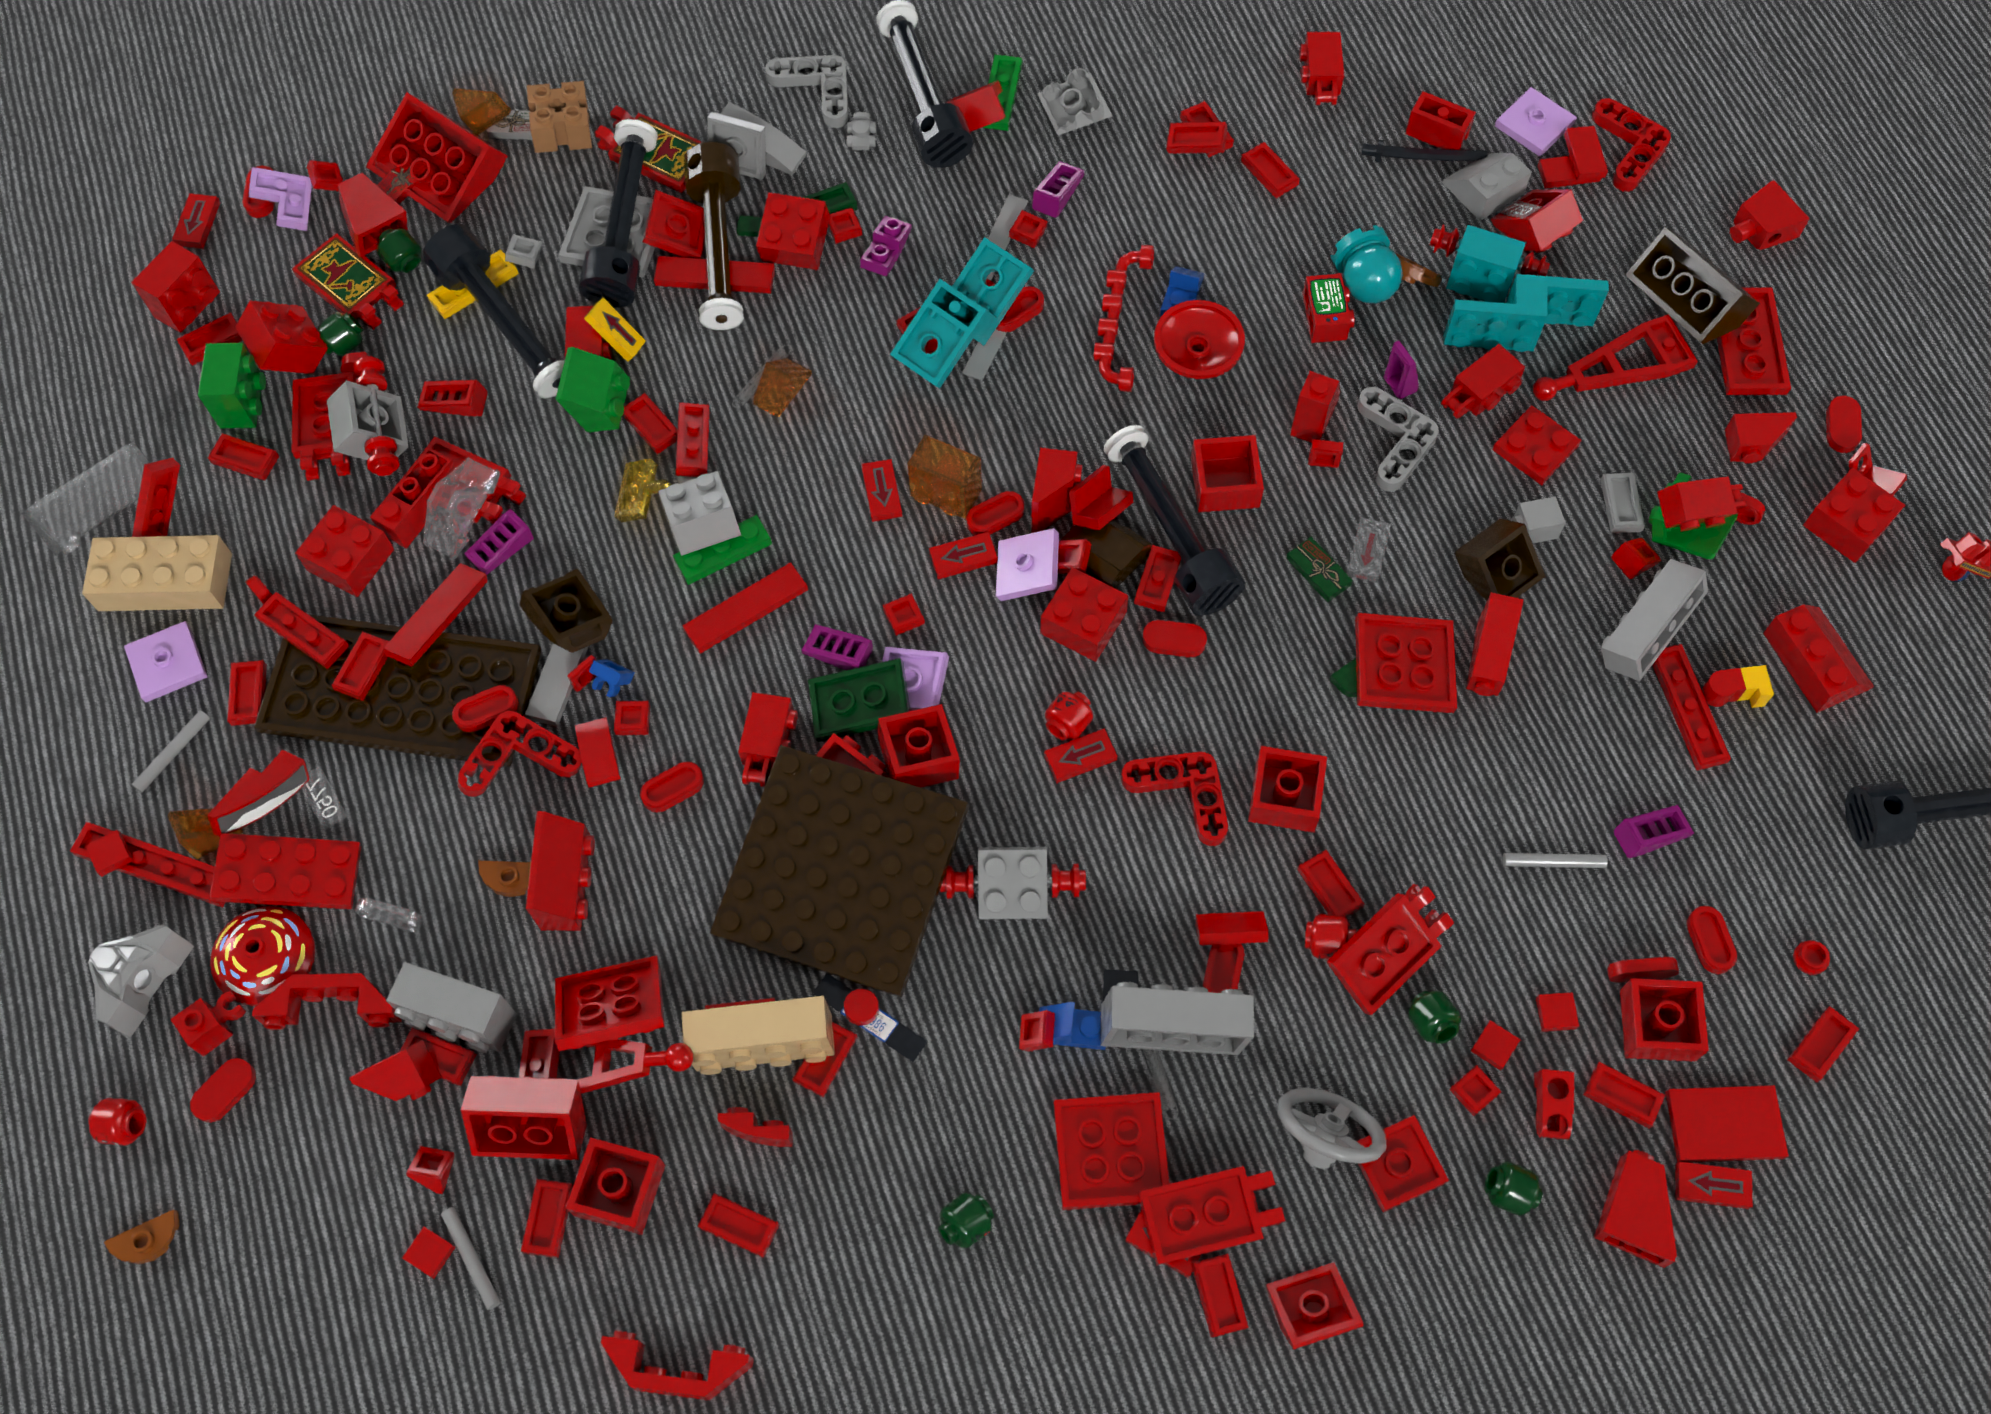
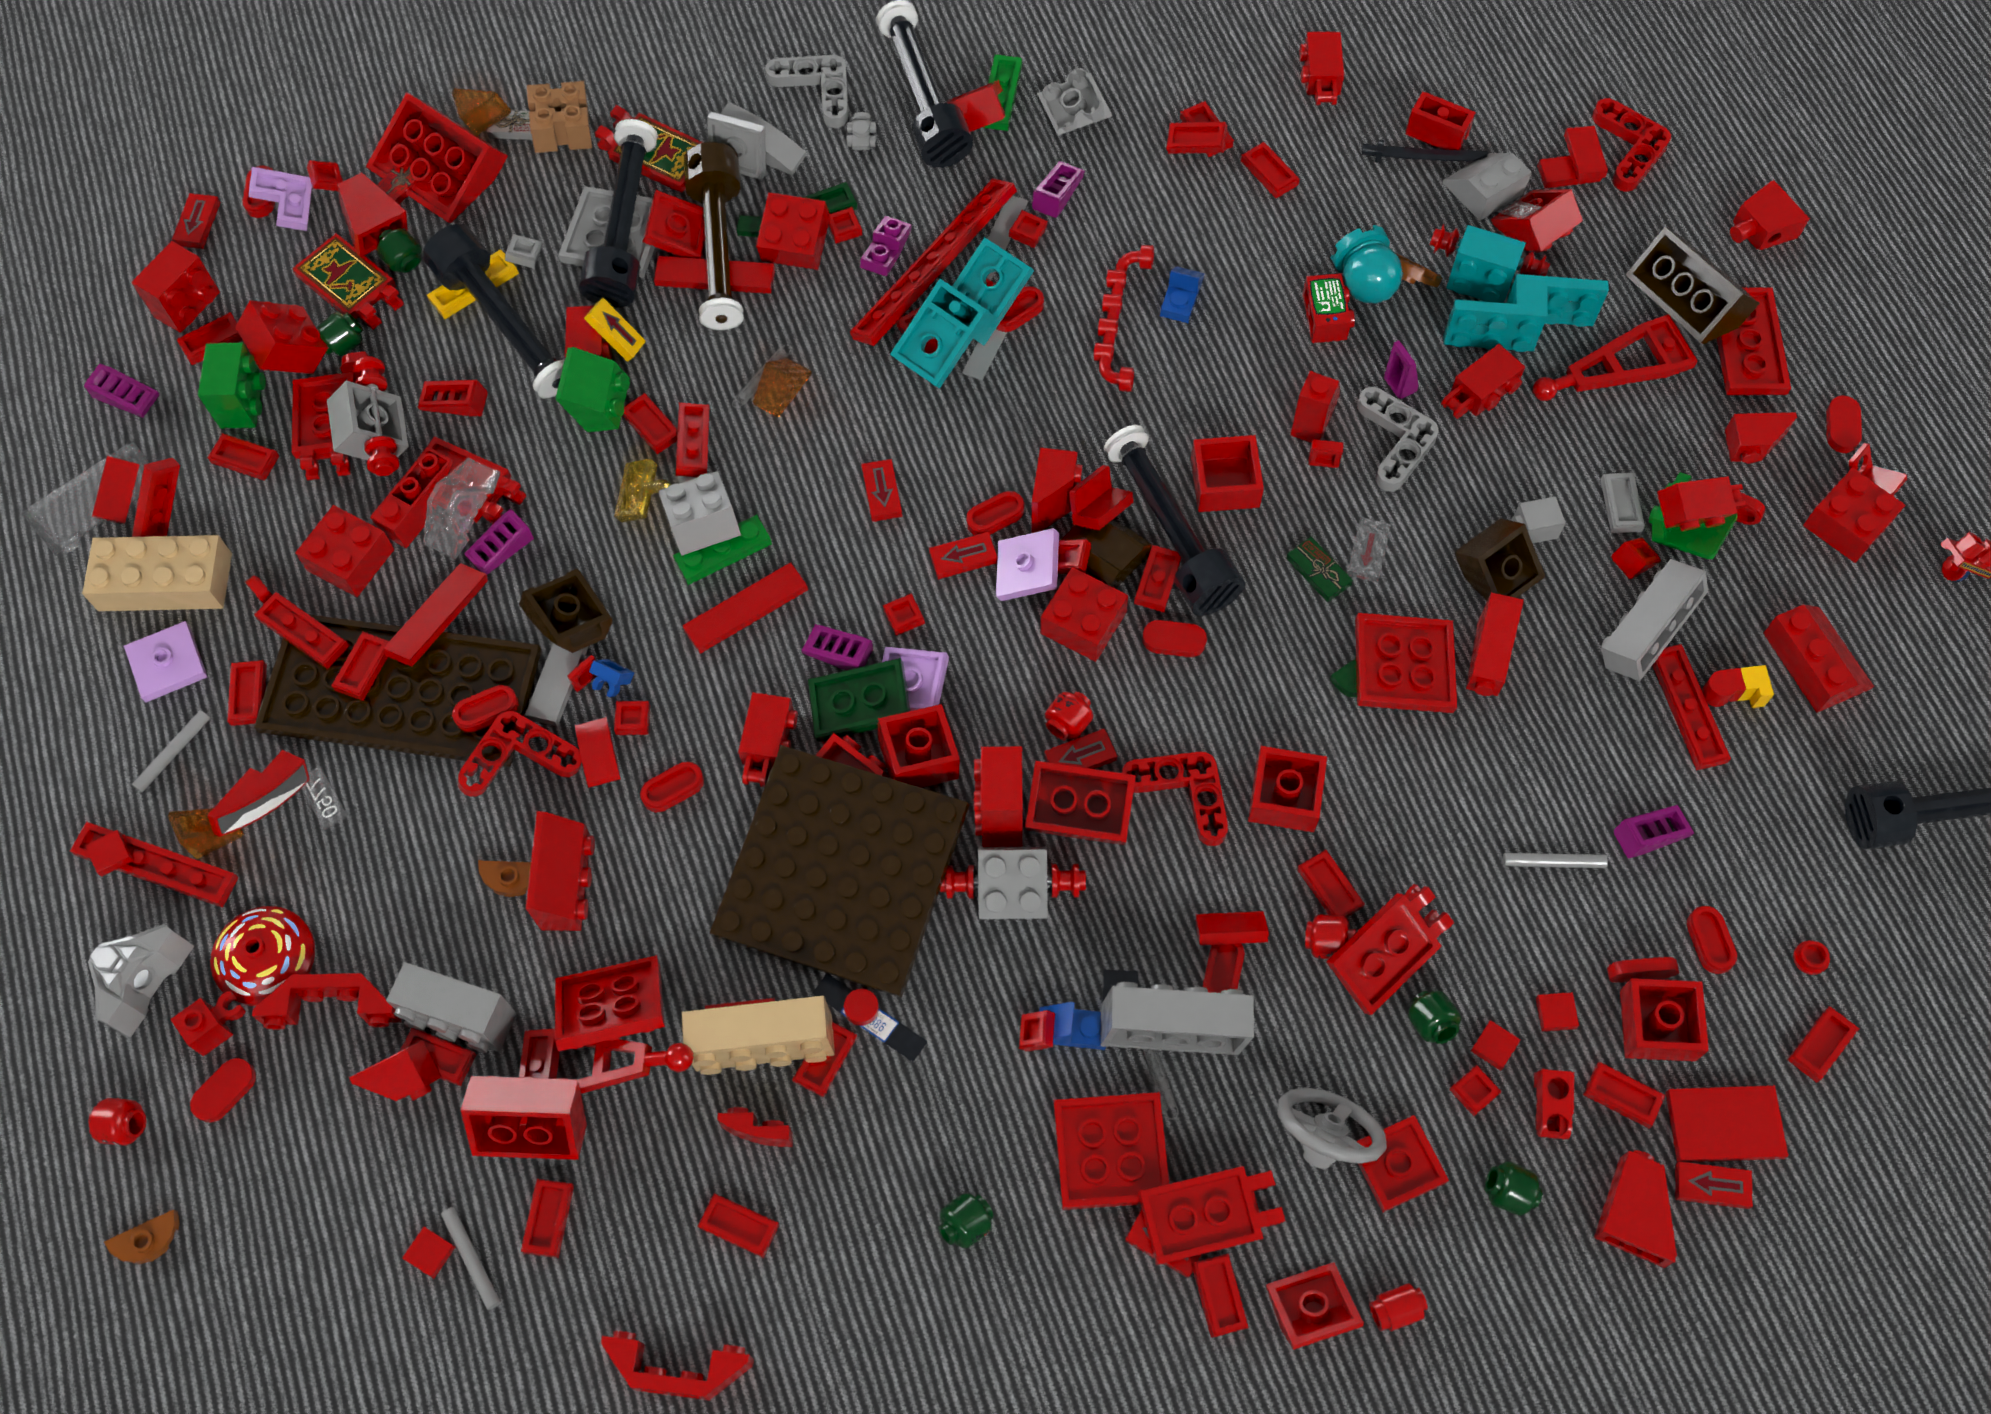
(106, 378): none -> magenta slope
(115, 490): none -> red tile
(285, 871): red plate -> none
(389, 914): clear tile -> none
(431, 1168): red slope -> none
(616, 1186): red brick -> none
(932, 262): none -> red tile
(944, 476): clear orange brick -> none
(999, 796): none -> red brick
(1080, 803): none -> red brick
(1200, 327): red dish -> none
(1398, 1307): none -> red brick
(1535, 121): lavender plate -> none
(1536, 445): red plate -> none

